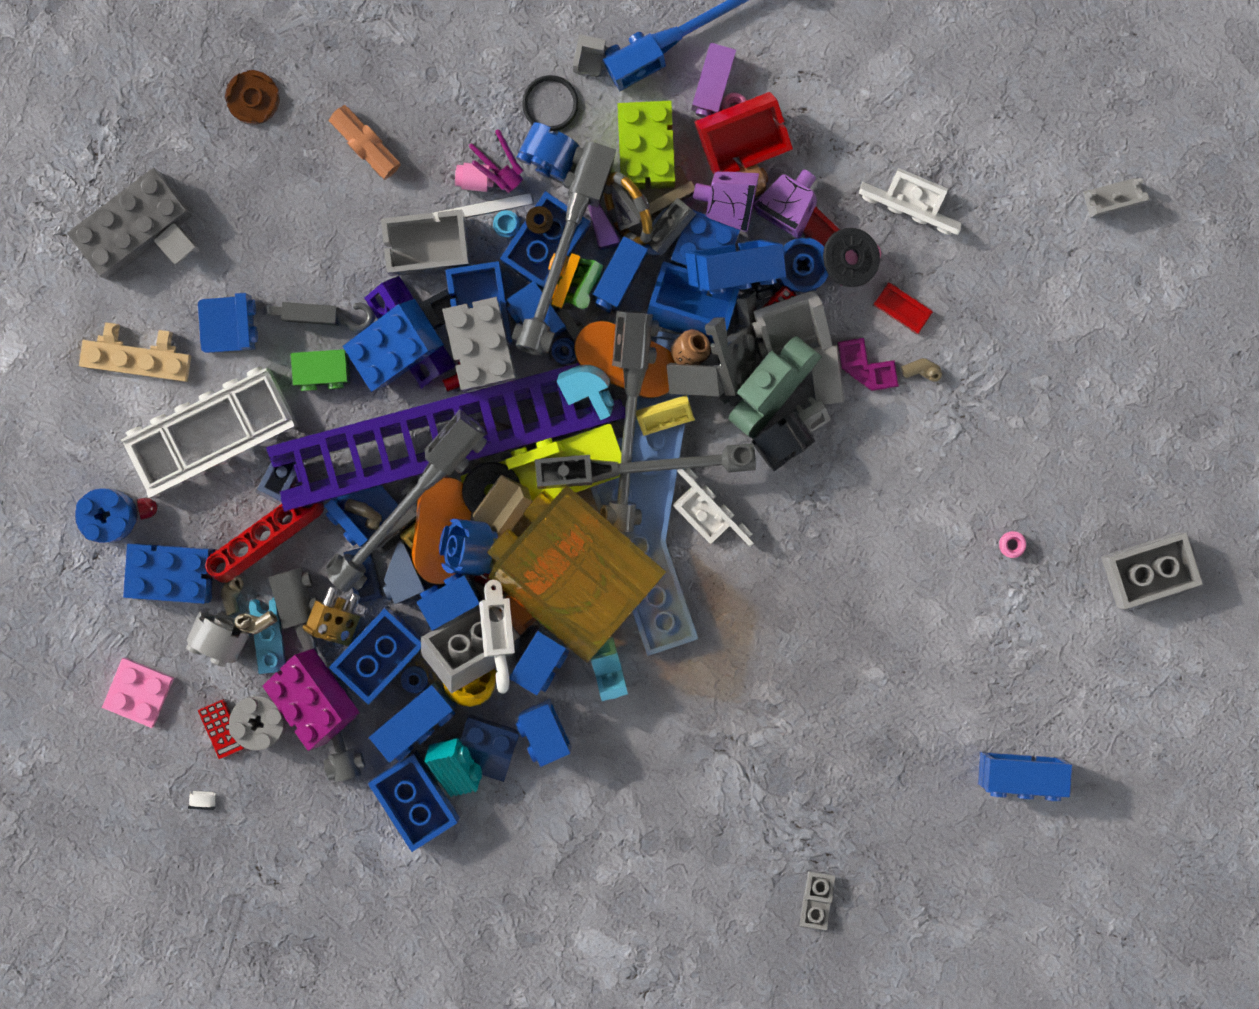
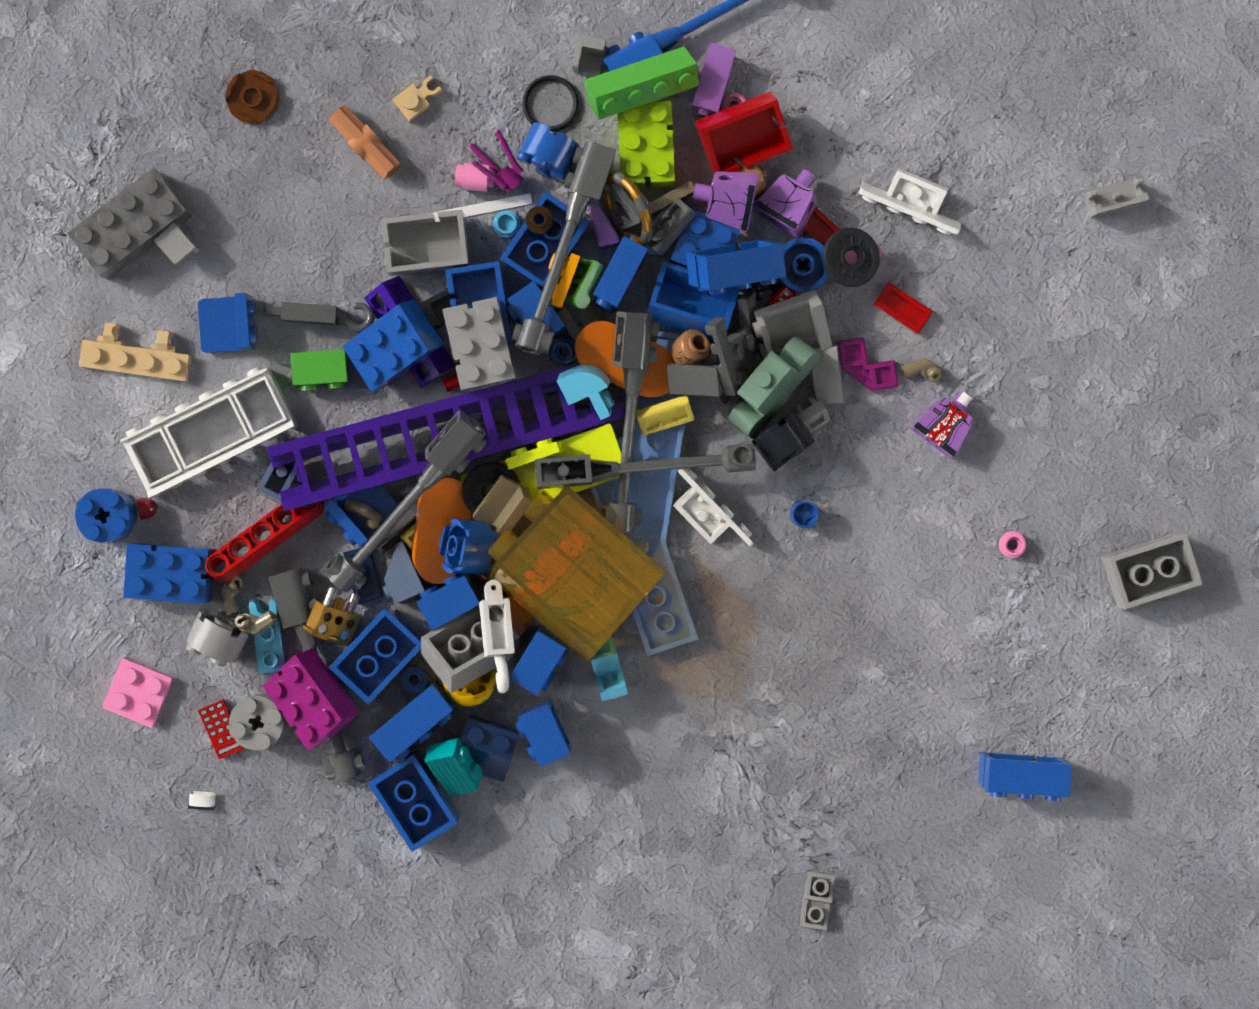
(413, 101): none -> tan plate
(641, 82): none -> bright green brick
(808, 514): none -> blue wheel
(945, 424): none -> torso

